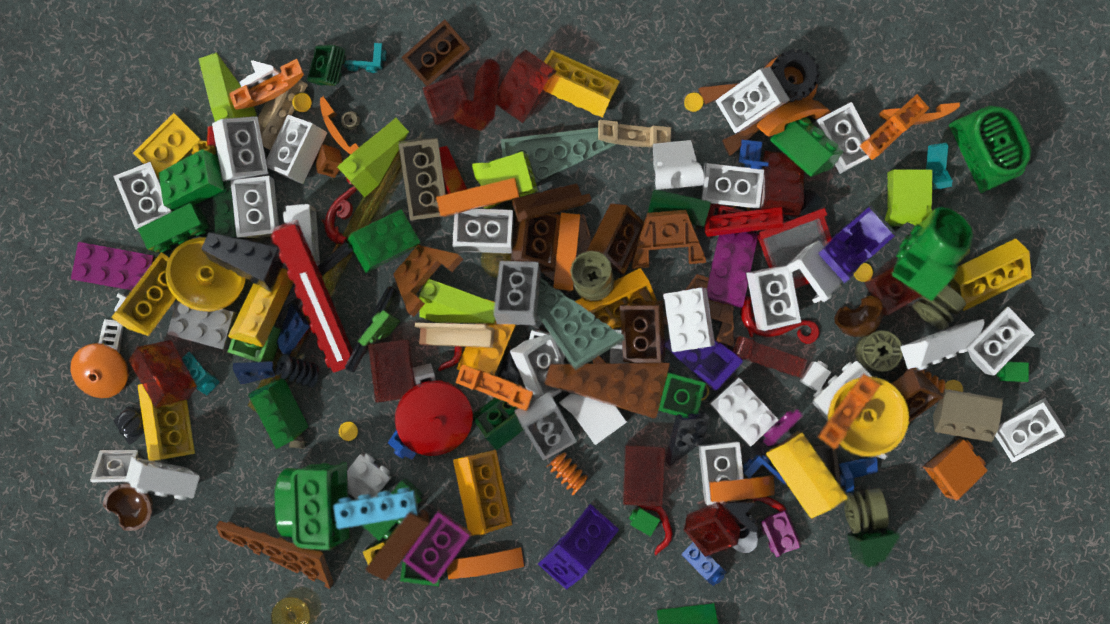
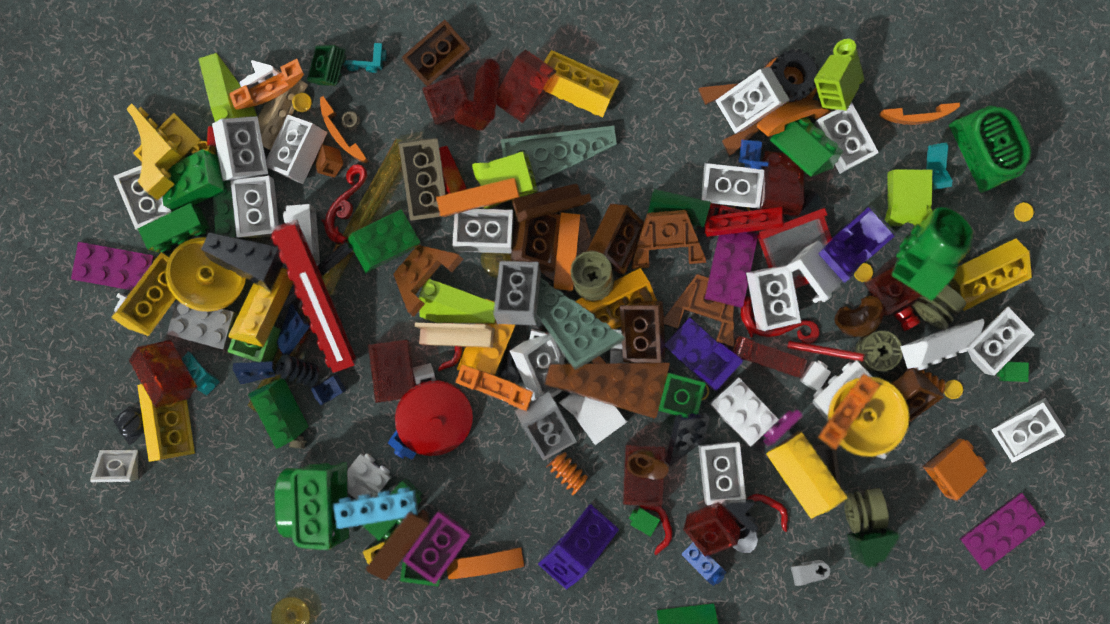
(105, 364): orange dish -> none
(117, 340): white slope -> none
(130, 506): reddish brown cylinder -> none
(157, 154): none -> yellow arch
(162, 478): white brick -> none
(281, 551): dark orange wing -> none
(328, 390): none -> dark blue bracket
(348, 431): yellow piece -> none
(359, 349): black axle -> none
(372, 160): lime wedge -> none
(381, 328): bright green wing -> none
(482, 492): light orange slope -> none
(498, 422): dark green slope -> none
(632, 135): tan slope -> none
(645, 465): none -> reddish brown piece
(676, 165): white piece -> none
(689, 319): white brick -> none
(693, 102): yellow piece -> none
(742, 489): orange slope -> none
(751, 467): blue bracket -> none
(780, 533): magenta bracket -> none
(807, 572): none -> light grey piece
(826, 351): none -> red bar
(840, 76): none -> lime piece
(856, 469): blue bracket -> none
(894, 127): orange slope -> none
(908, 322): none -> red wheel
(968, 415): dark tan slope -> none
(1002, 531): none -> magenta plate
(1023, 212): none -> yellow piece

